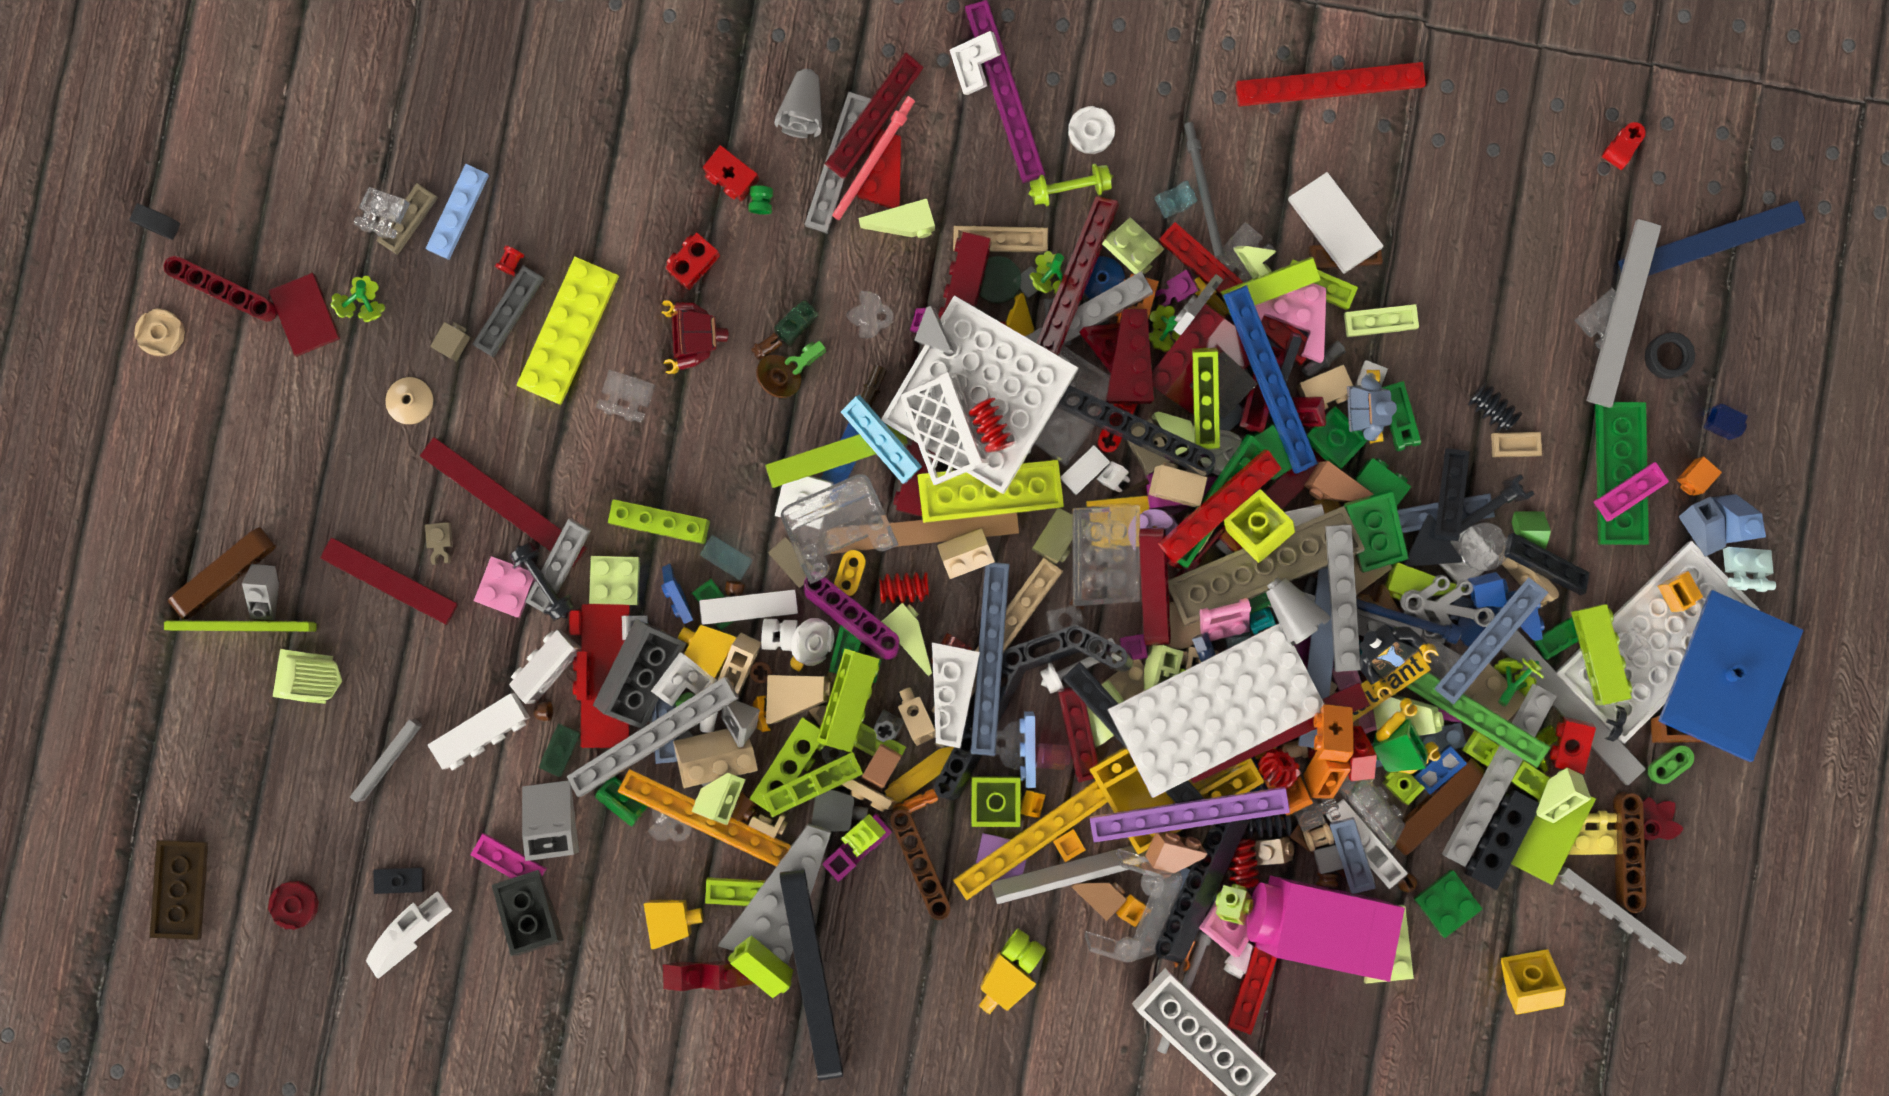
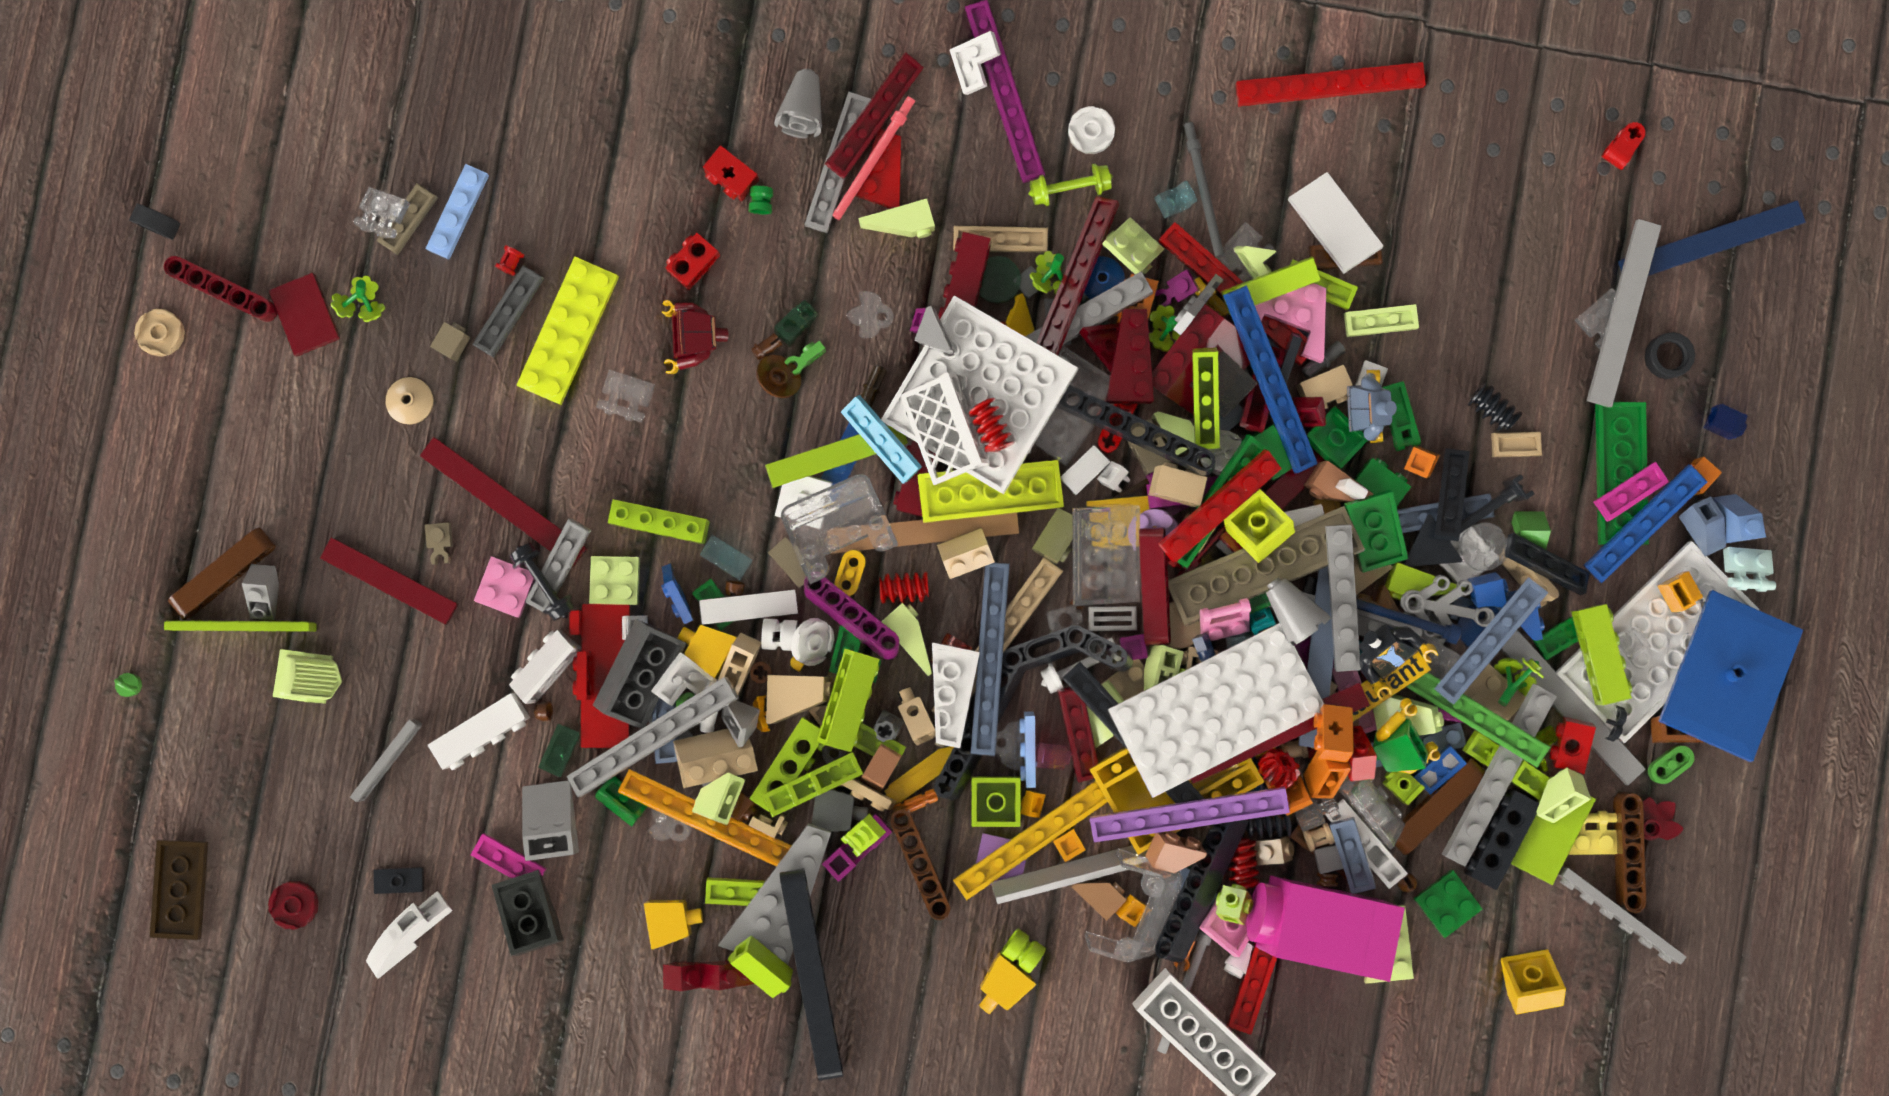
(128, 684): none -> bright green tile
(1133, 618): none -> white tile
(1352, 489): none -> white tile
(1422, 462): none -> orange brick
(1645, 523): none -> blue tile

